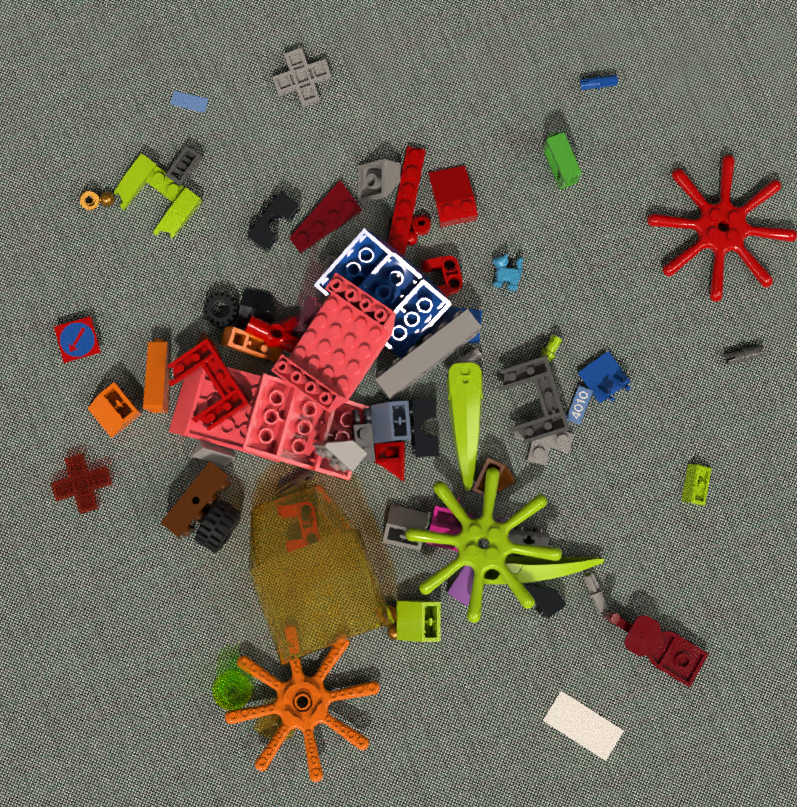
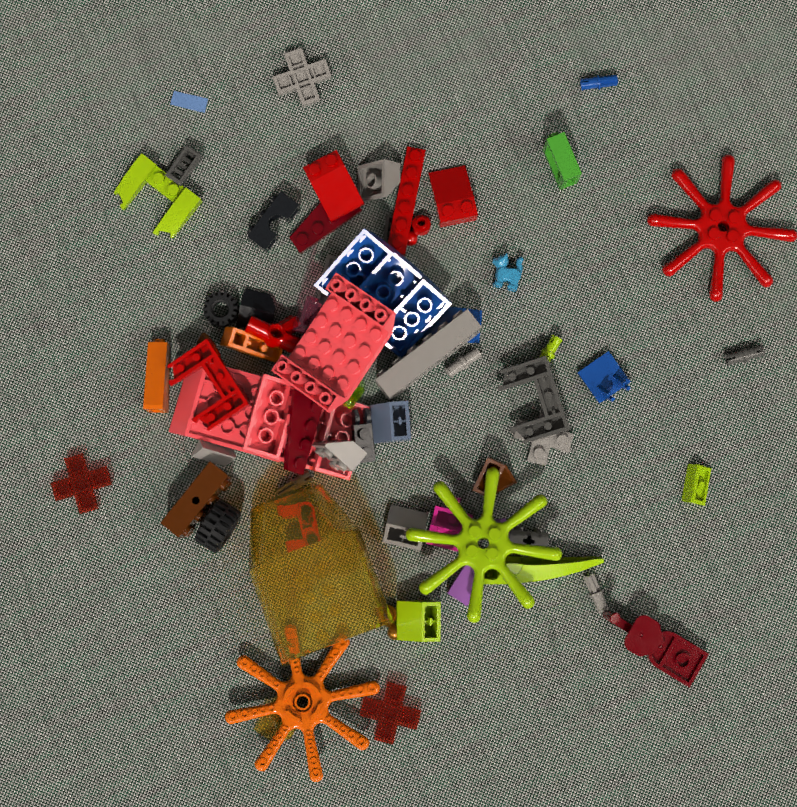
(77, 339): piece -> none
(106, 199): pearl gold plate -> none
(114, 409): orange slope -> none
(222, 693): clear neon green brick -> none
(301, 431): none -> dark red wing
(333, 185): none -> red slope
(354, 397): none -> clear neon green axle
(390, 712): none -> clear red plate
(391, 457): red slope -> none
(422, 411): black arch -> none
(448, 275): red piece -> none
(465, 414): lime piece -> none
(547, 600): black slope -> none
(579, 405): medium blue sticker -> none
(583, 725): white sticker -> none

